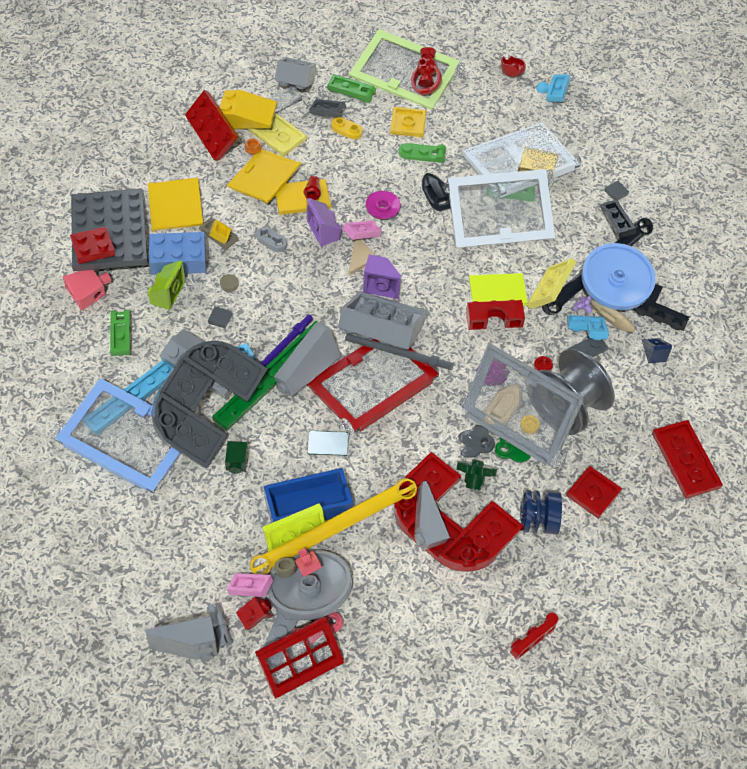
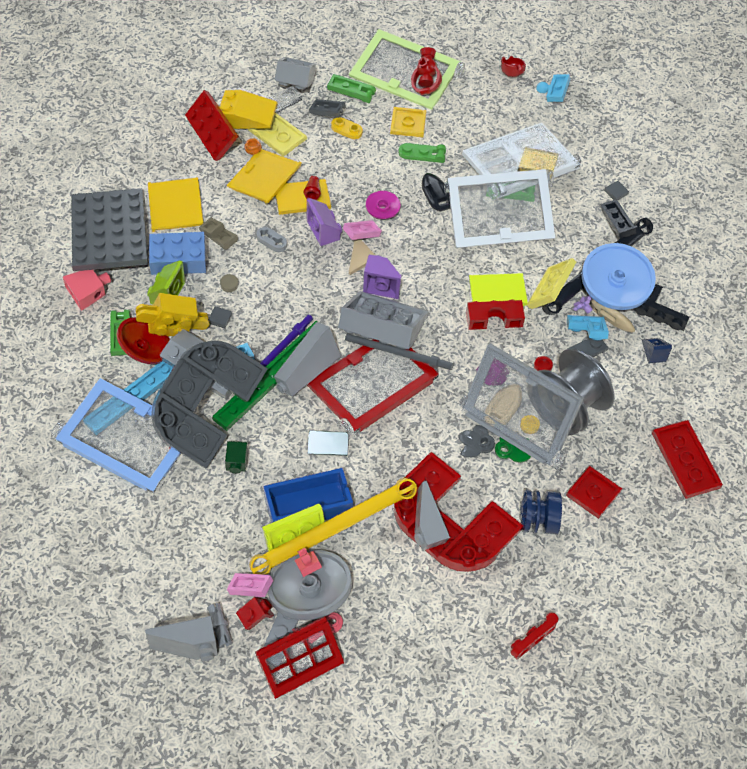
(92, 245): red plate -> none
(139, 343): none -> red dish
(171, 315): none -> yellow brick
(220, 231): yellow plate -> none
(285, 567): dark tan tile -> none
(475, 473): dark green plant -> none

